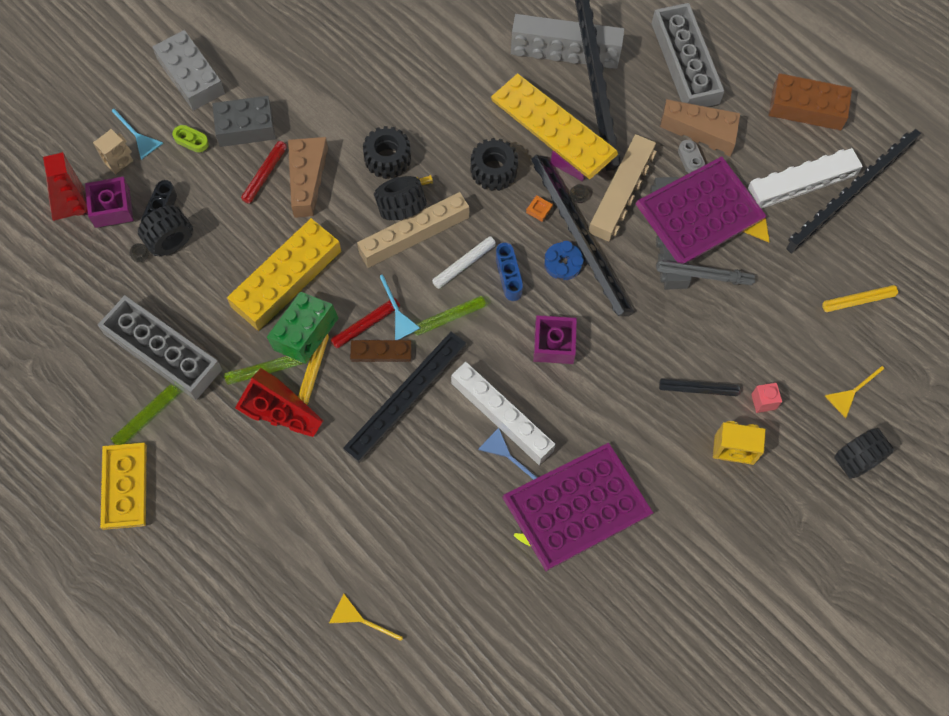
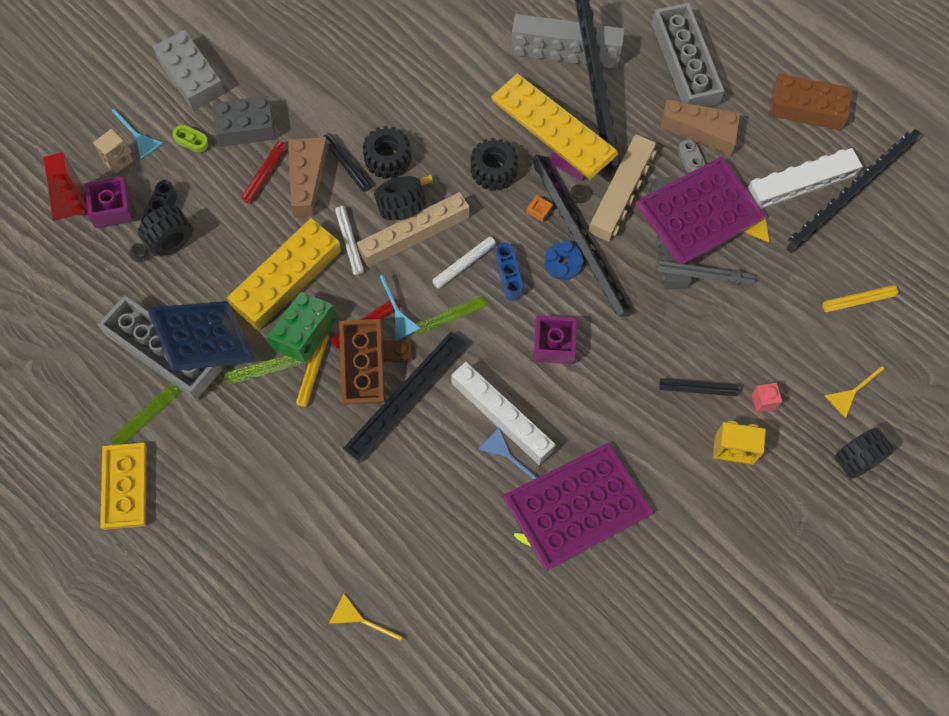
(200, 335): none -> dark blue plate
(274, 402): red wedge -> none
(347, 163): none -> black axle
(349, 240): none -> white axle
(362, 361): none -> dark orange brick

